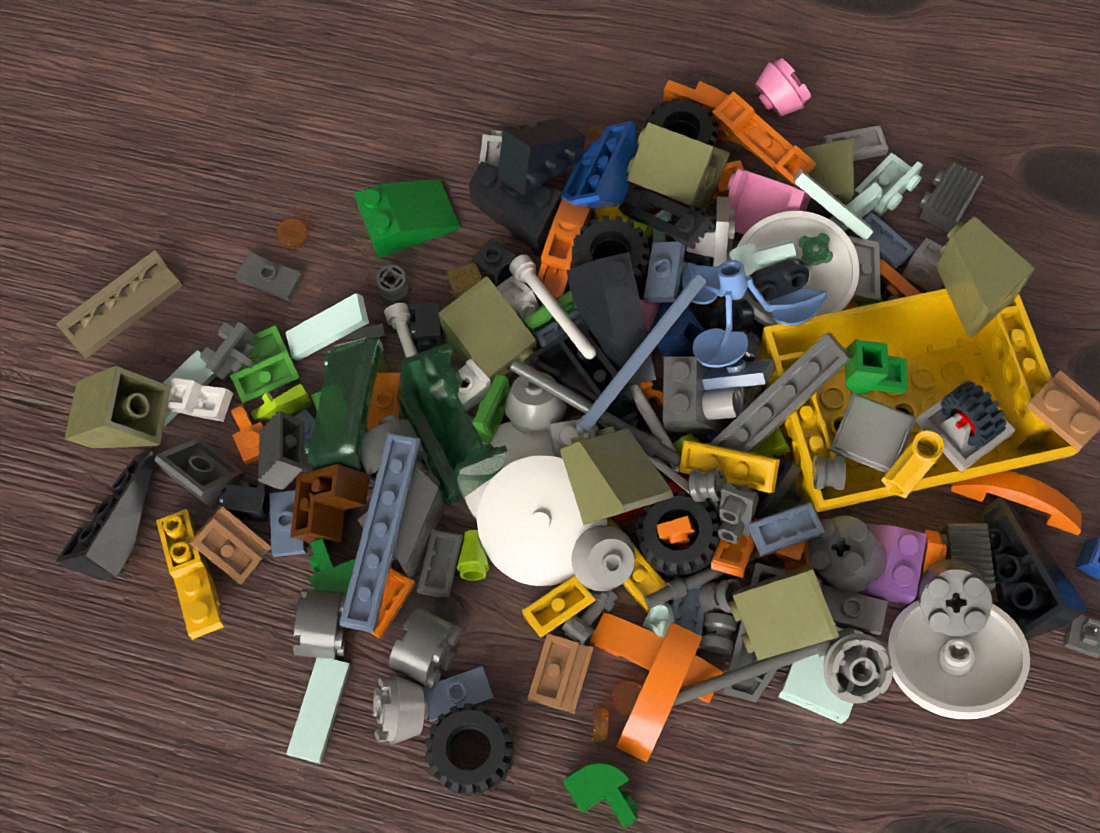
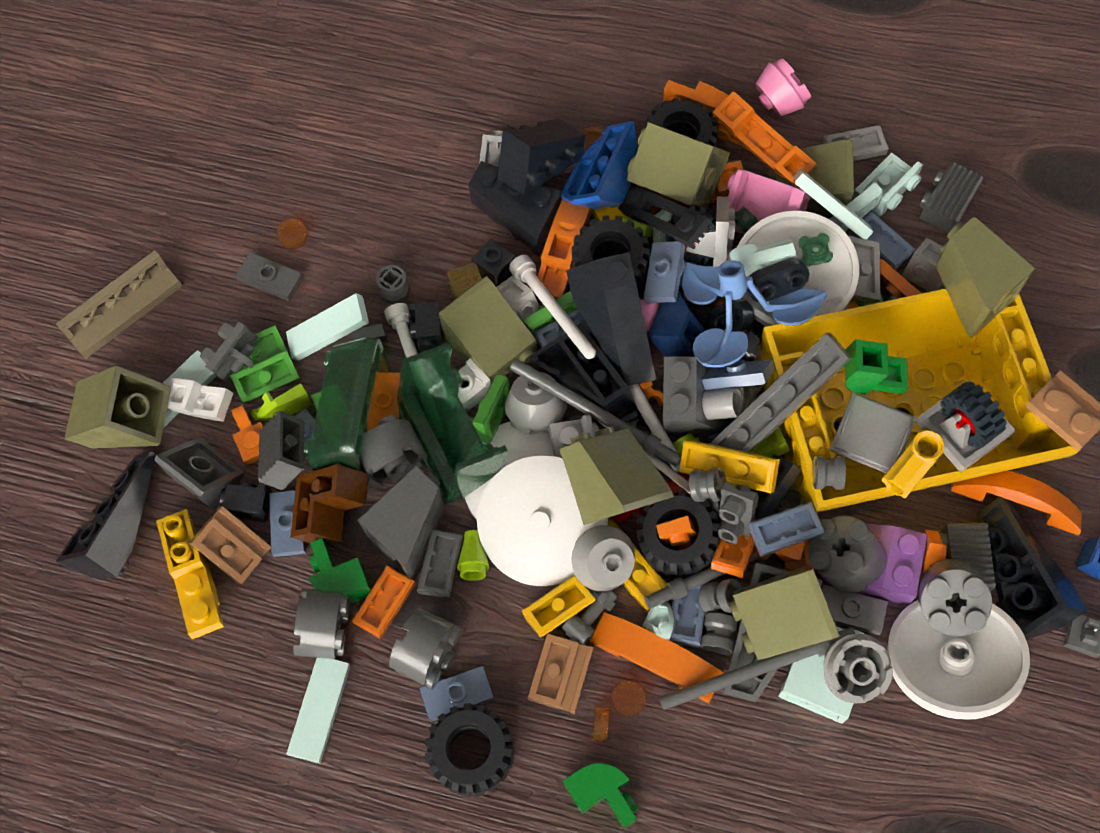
(380, 533): sand blue tile -> none
(399, 709): light grey cone -> none
(405, 214): green slope -> none
(640, 354): sand blue tile -> none
(659, 692): orange slope -> none
(745, 219): none -> clear green plate

